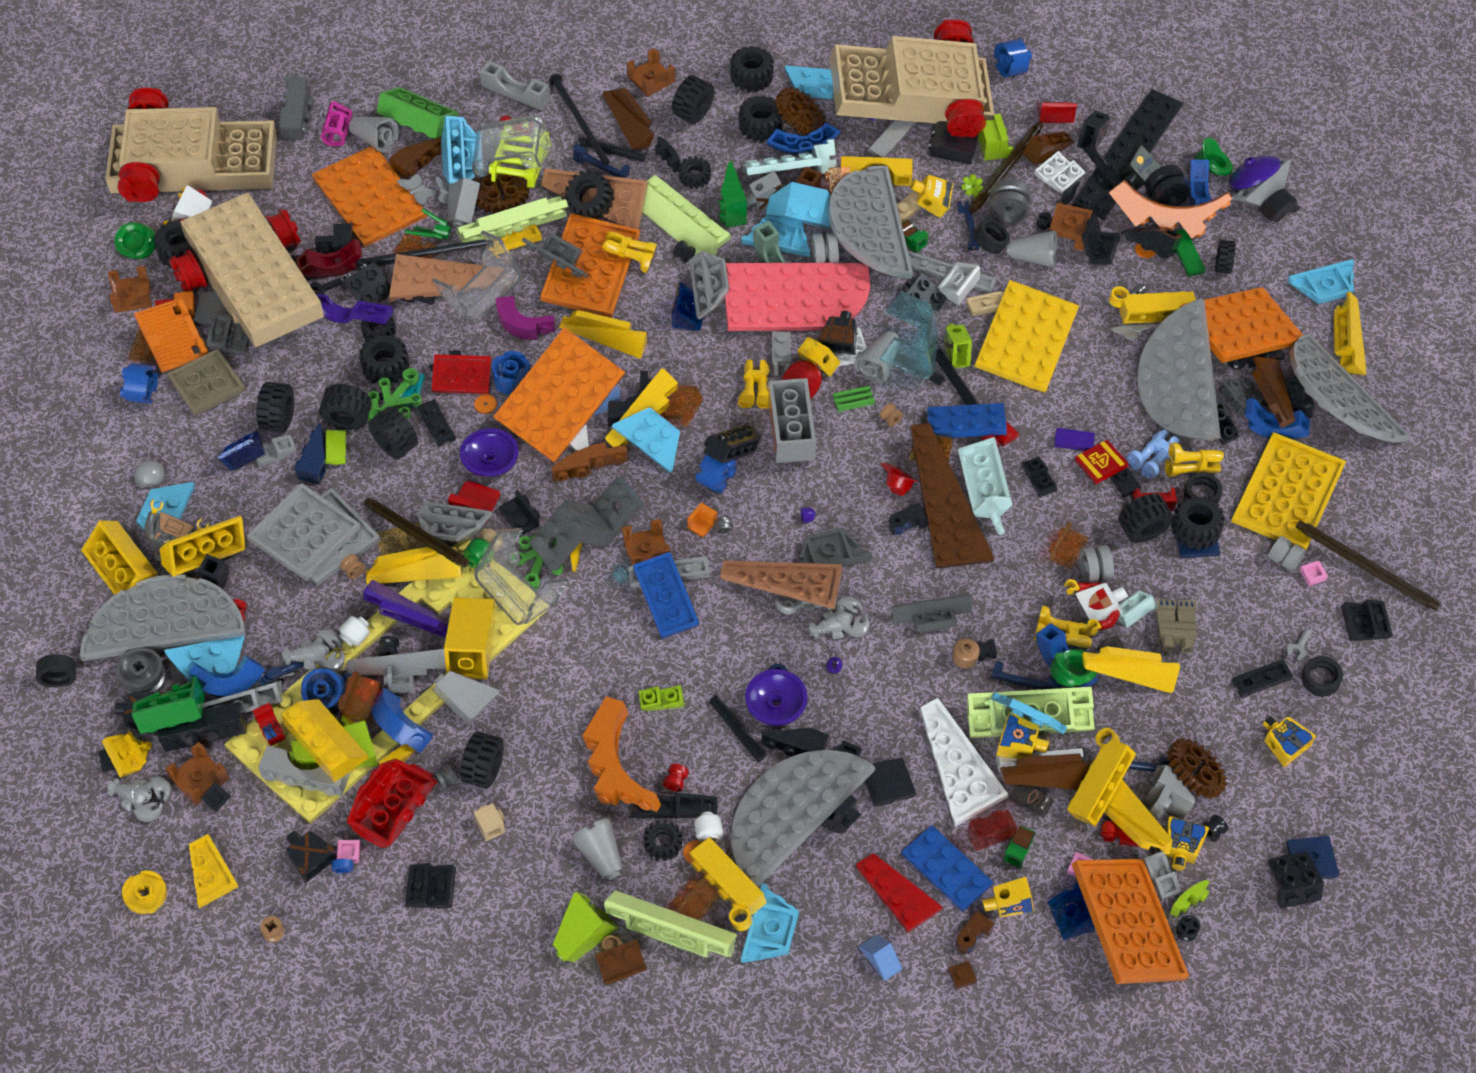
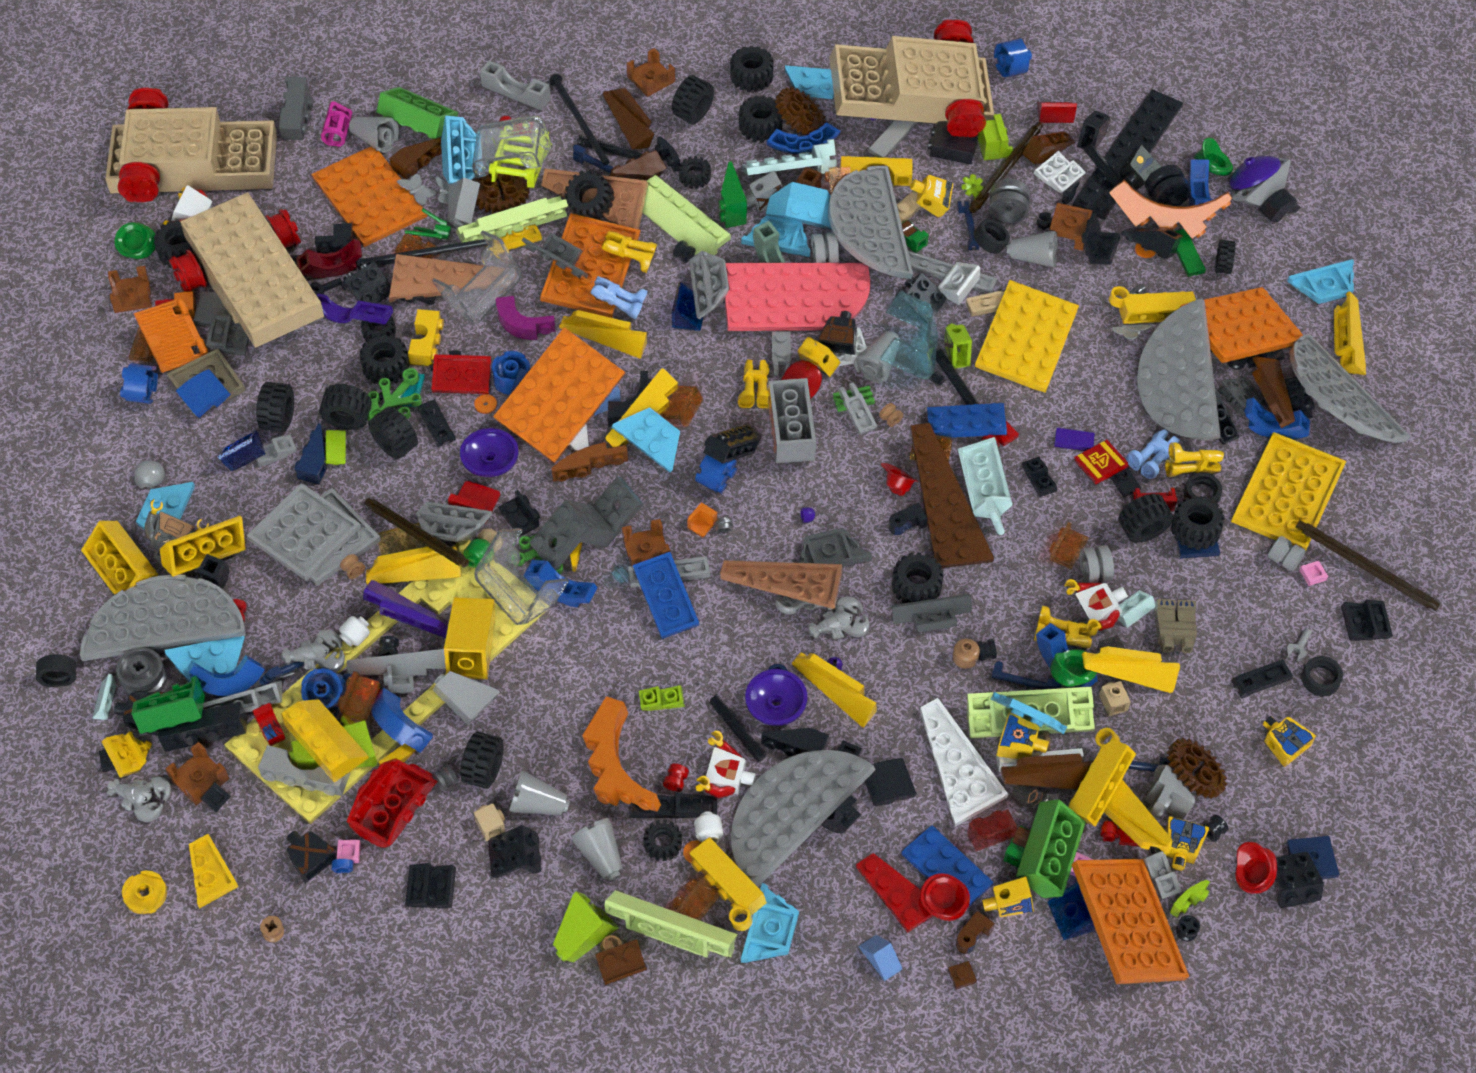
(105, 698): none -> light aqua slope
(203, 392): none -> blue slope
(423, 350): none -> yellow arch
(514, 851): none -> black bracket
(537, 797): none -> light grey cone
(574, 592): none -> blue arch
(607, 291): none -> light blue piece
(641, 168): none -> reddish brown slope
(725, 770): none -> torso
(837, 686): none -> yellow wedge
(858, 410): none -> light grey hinge
(920, 566): none -> black tyre
(945, 897): none -> red piece
(1051, 848): none -> bright green brick
(1114, 698): none -> tan brick
(1255, 868): none -> red piece

